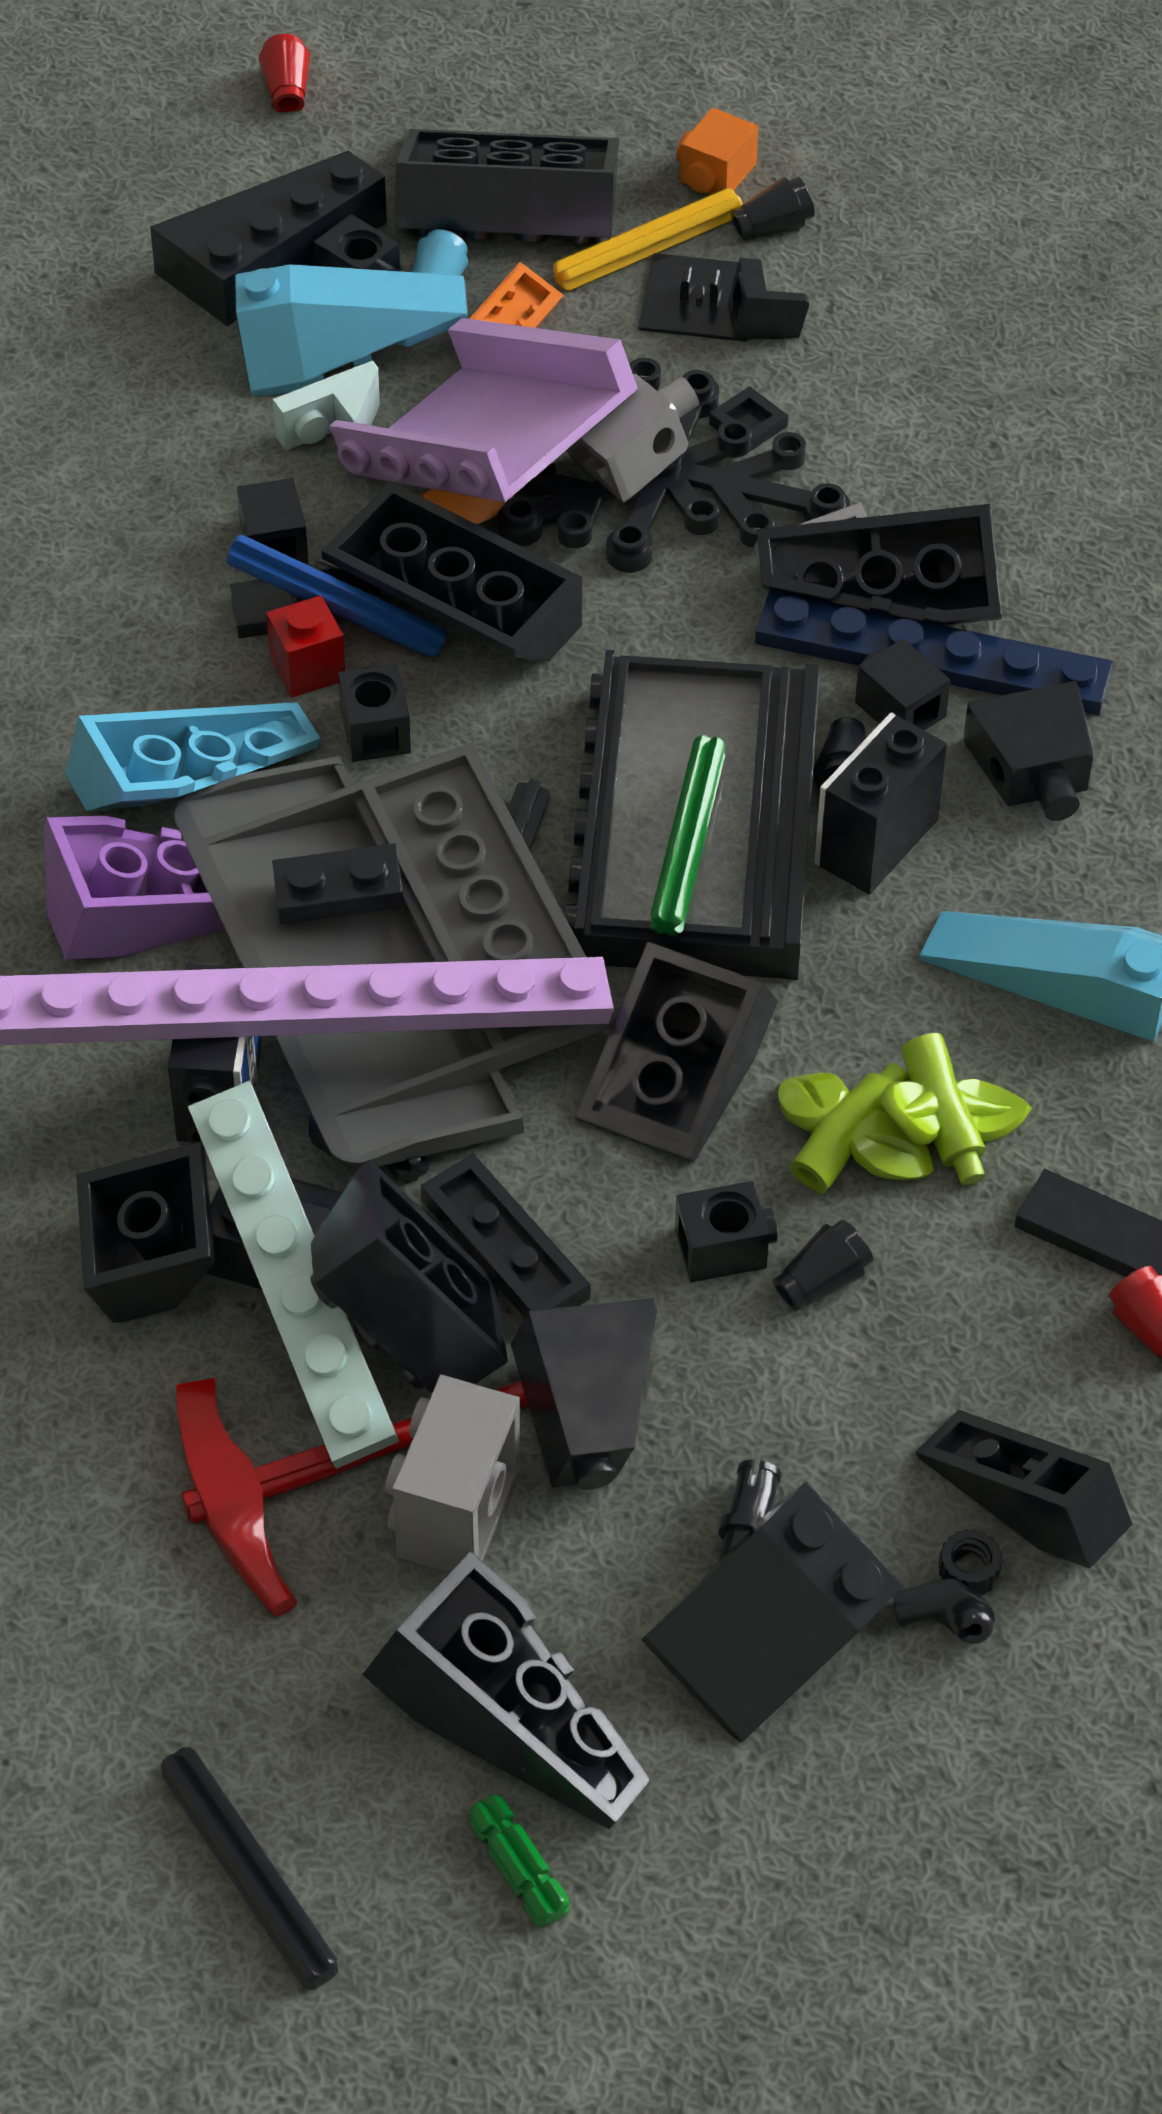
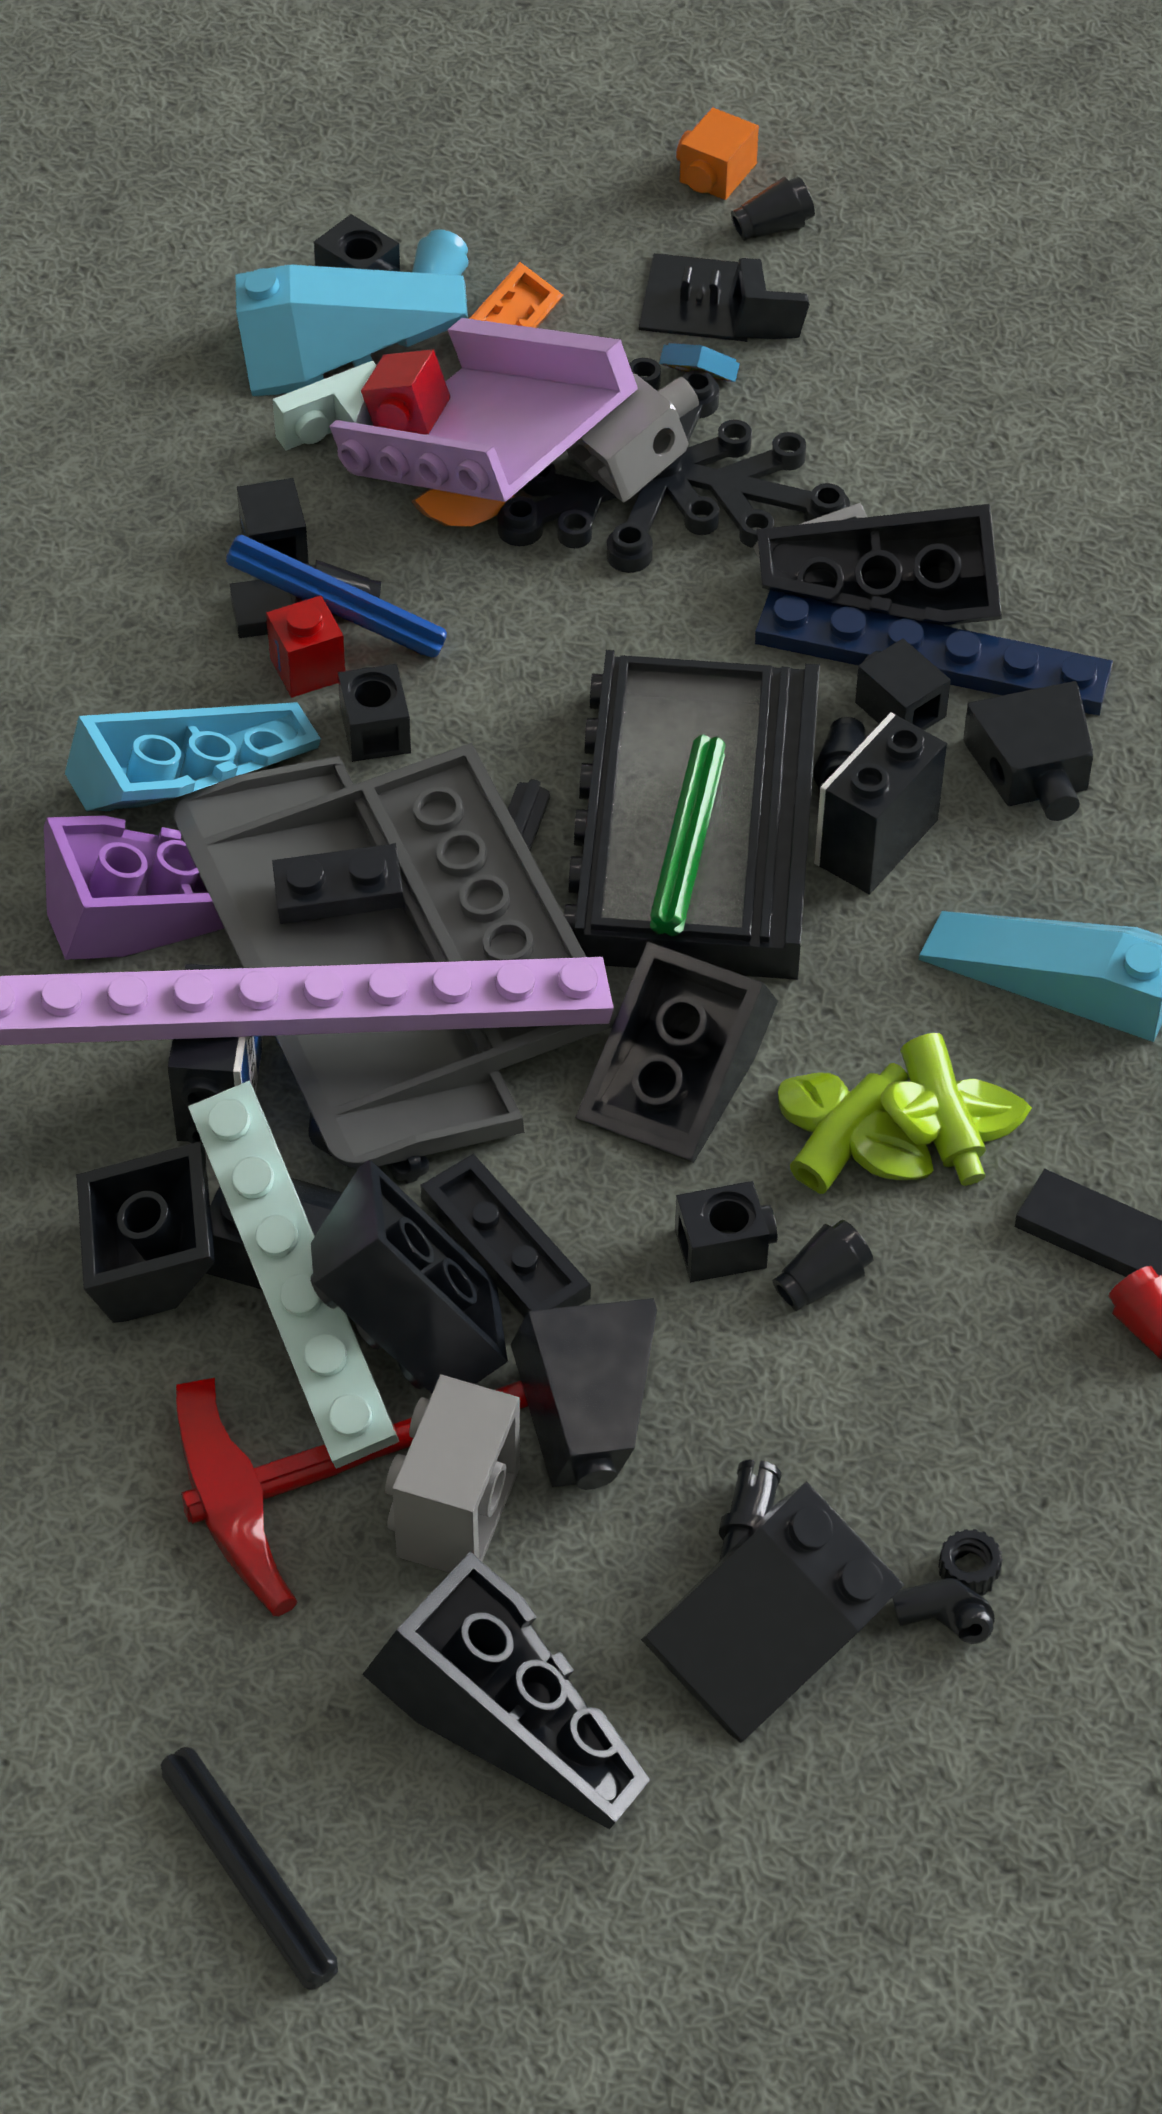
(263, 229): black wedge -> none
(285, 70): red cone -> none
(406, 392): none -> red brick
(460, 573): black slope -> none
(507, 185): black slope -> none
(519, 1861): green axle -> none
(645, 240): yellow axle -> none
(698, 357): none -> dark azure tile
(756, 411): black tile -> none
(1033, 1486): black slope -> none

